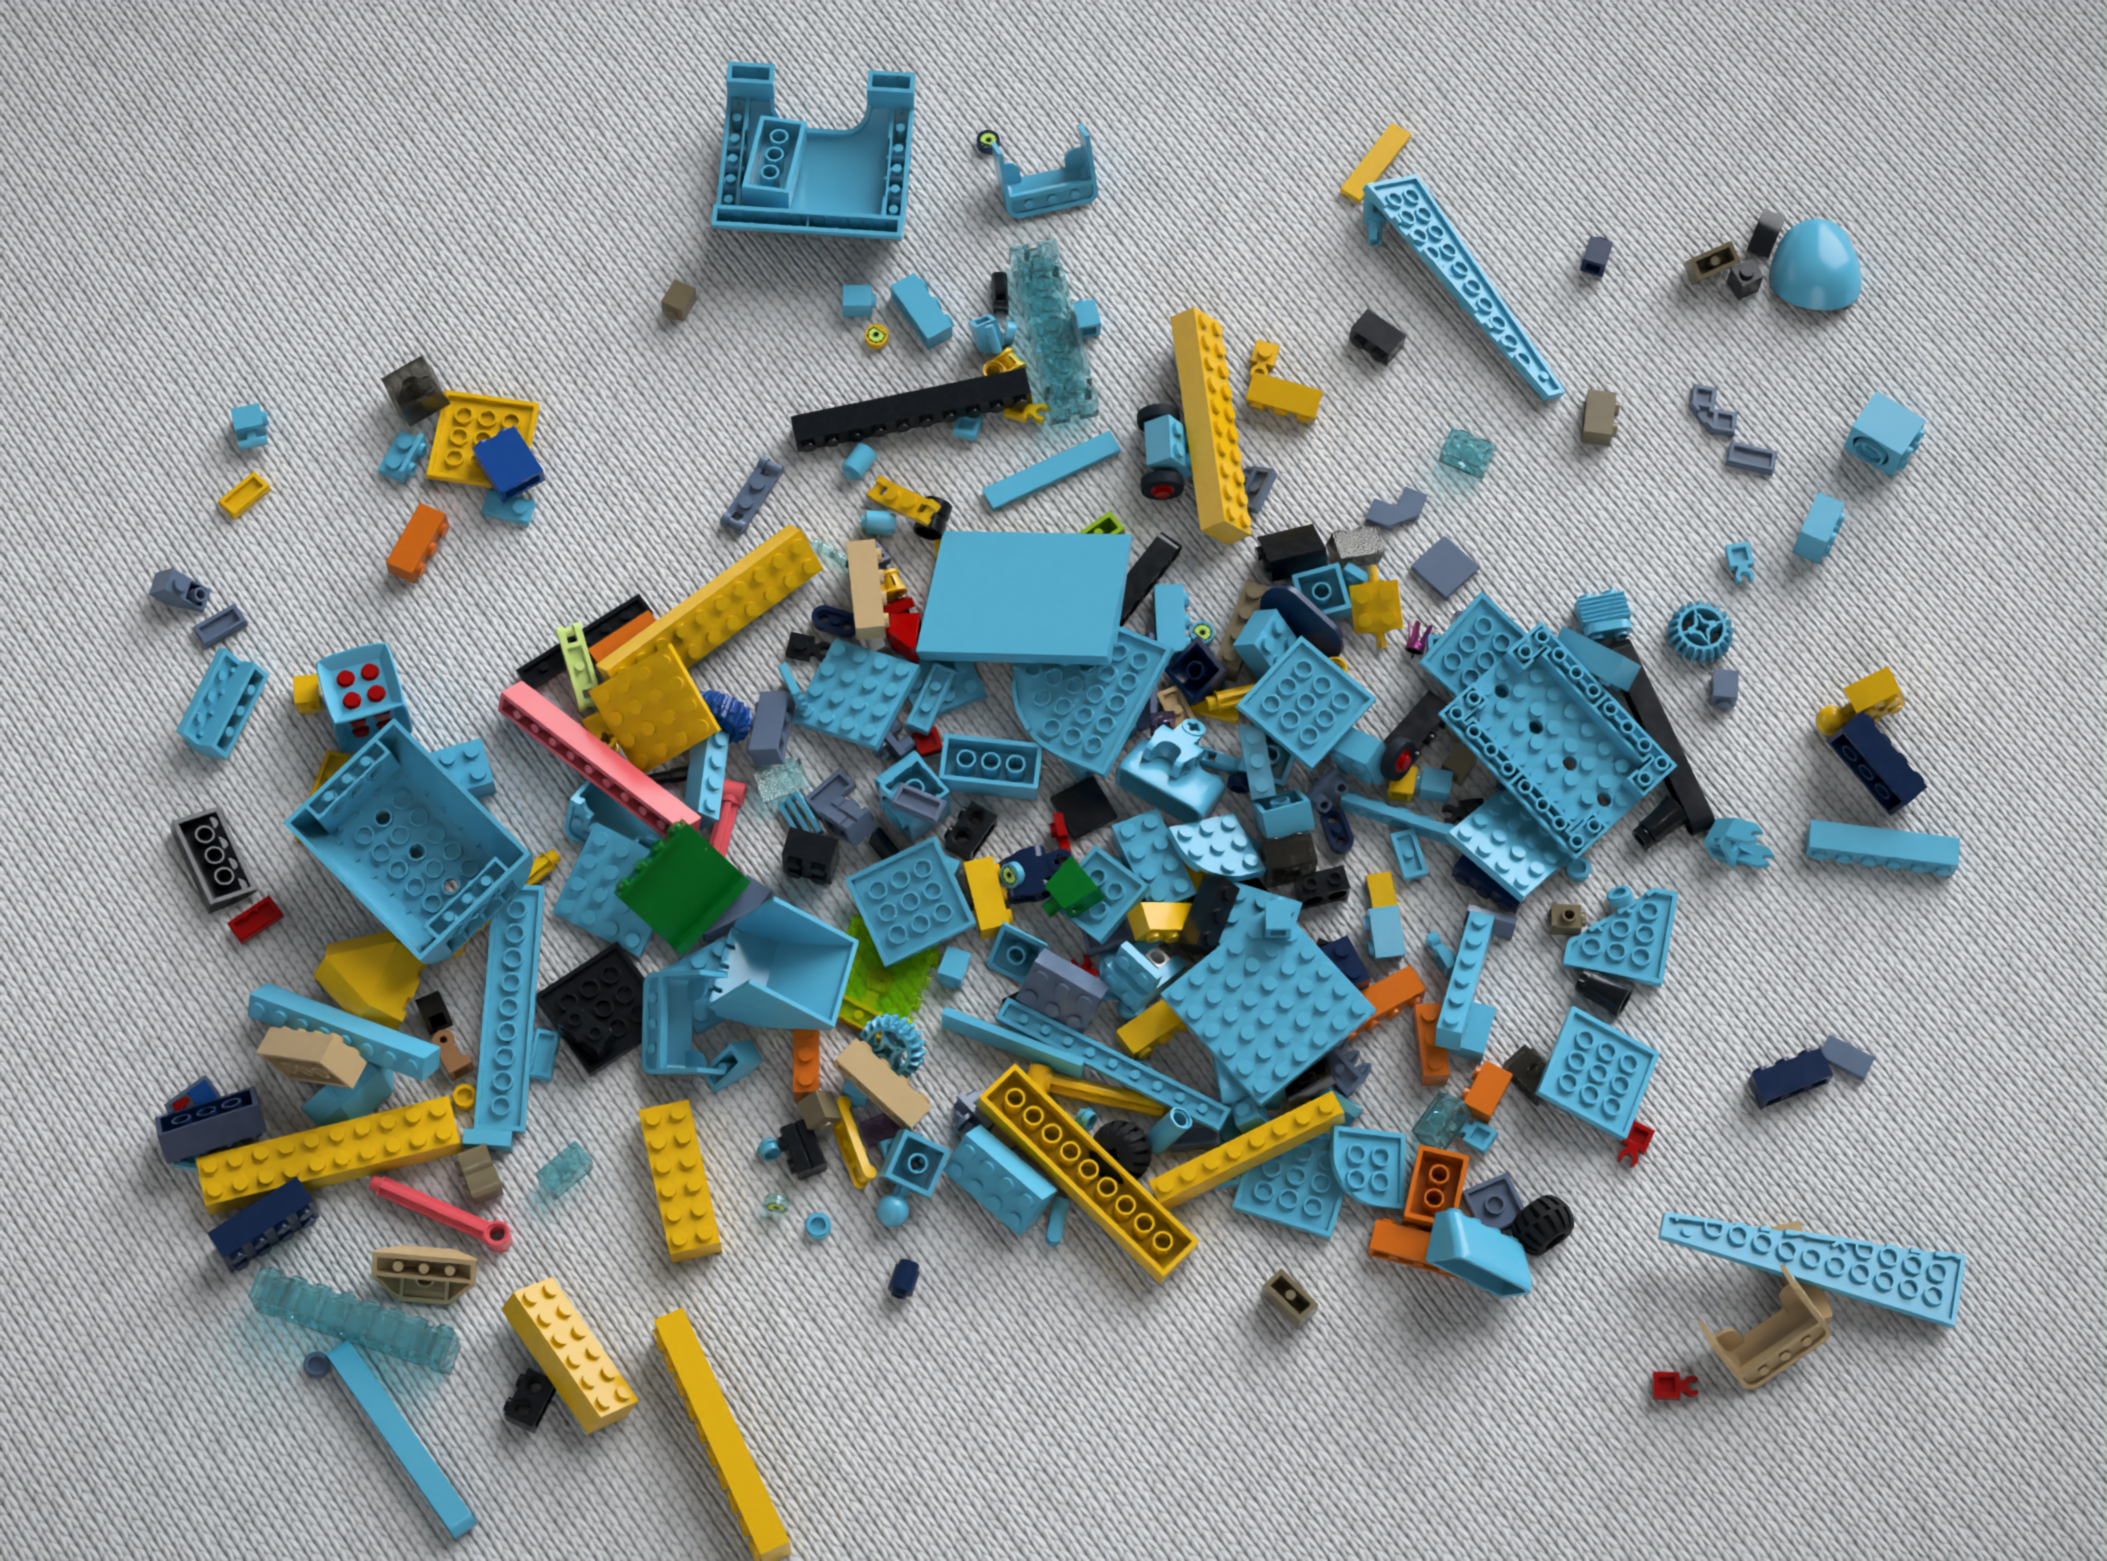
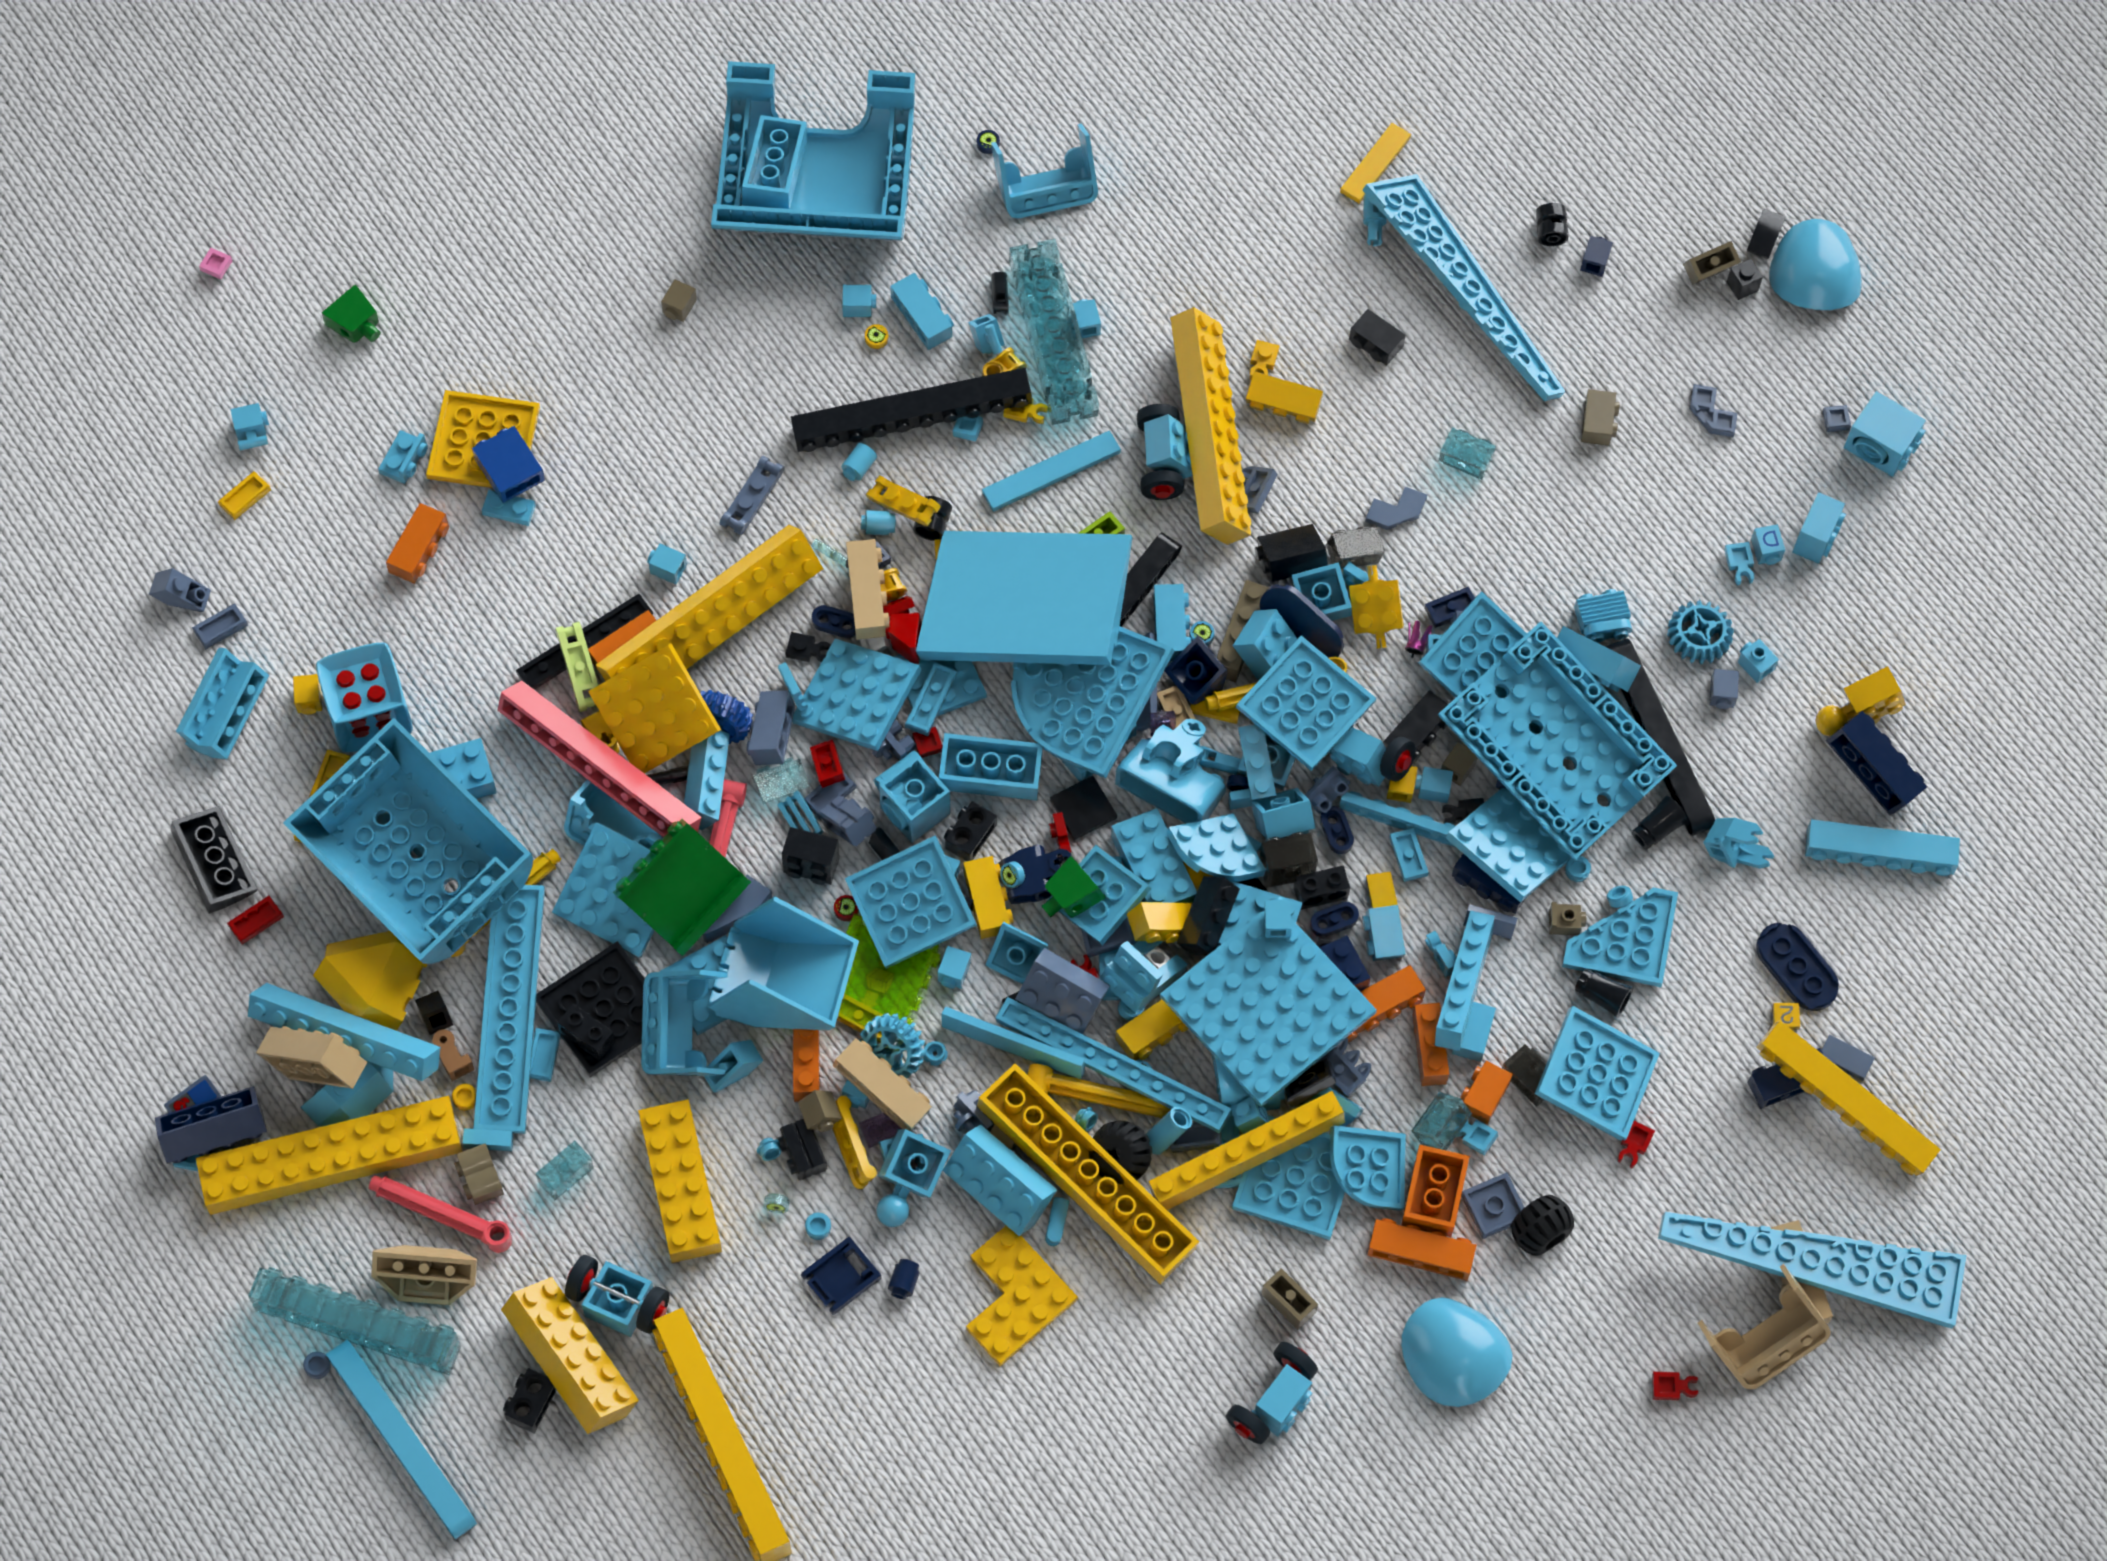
(215, 263): none -> bright pink plate
(264, 1225): dark blue brick -> none
(352, 316): none -> green torso
(415, 391): clear smoke brick -> none
(616, 1296): none -> brick
(667, 563): none -> medium azure brick
(827, 763): none -> red plate
(837, 1279): none -> dark blue container
(845, 908): none -> tile
(918, 803): sand blue tile -> none
(938, 1047): none -> medium azure plate
(1010, 333): medium azure tile -> none
(1030, 1296): none -> yellow plate
(1239, 799): none -> medium azure tile
(1282, 1399): none -> brick
(1332, 918): none -> dark blue plate
(1443, 608): none -> dark blue plate
(1444, 567): sand blue tile -> none
(1454, 1352): none -> medium azure piece
(1479, 1254): medium azure windscreen -> none
(1552, 224): none -> black wheel
(1751, 458): sand blue tile -> none
(1757, 660): none -> medium azure brick
(1768, 544): none -> medium azure brick
(1787, 1013): none -> yellow tile
(1797, 966): none -> dark blue tile
(1836, 418): none -> sand blue tile
(1848, 1099): none -> yellow brick

